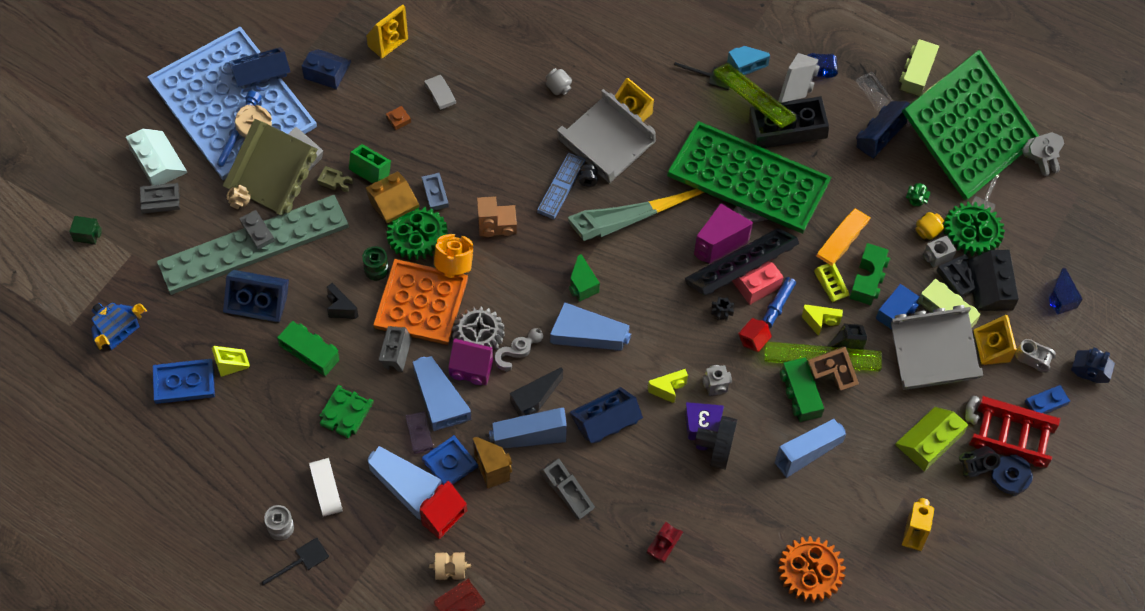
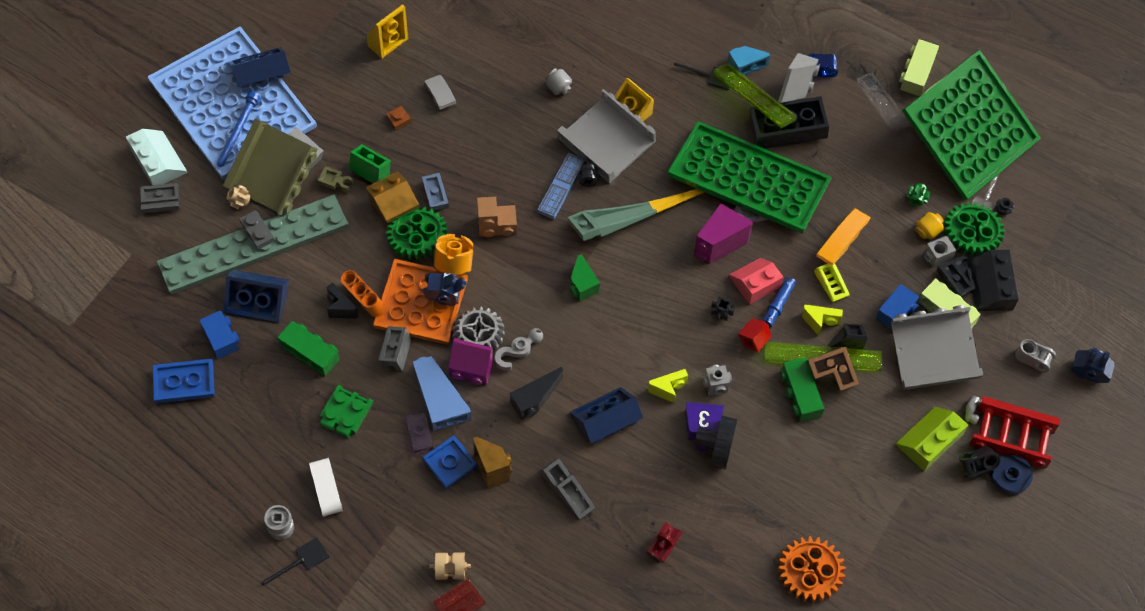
(85, 230): dark green brick -> none
(114, 323): torso -> none
(219, 334): none -> blue brick
(230, 360): neon yellow slope -> none
(246, 116): tan tile -> none
(325, 68): dark blue slope -> none
(362, 293): none -> orange beam
(375, 263): dark green wheel -> none
(403, 479): light blue slope -> none
(442, 510): red slope -> none
(445, 287): none -> dark blue hinge
(530, 430): medium blue slope -> none
(588, 329): medium blue slope -> none
(741, 261): black plate -> none
(808, 447): medium blue slope -> none
(873, 261): green arch -> none
(882, 128): dark blue slope -> none
(920, 519): yellow torso -> none
(995, 341): yellow slope -> none
(1004, 210): none -> black plate
(1043, 149): light grey hinge -> none
(1048, 400): blue plate -> none
(1064, 294): clear blue slope -> none

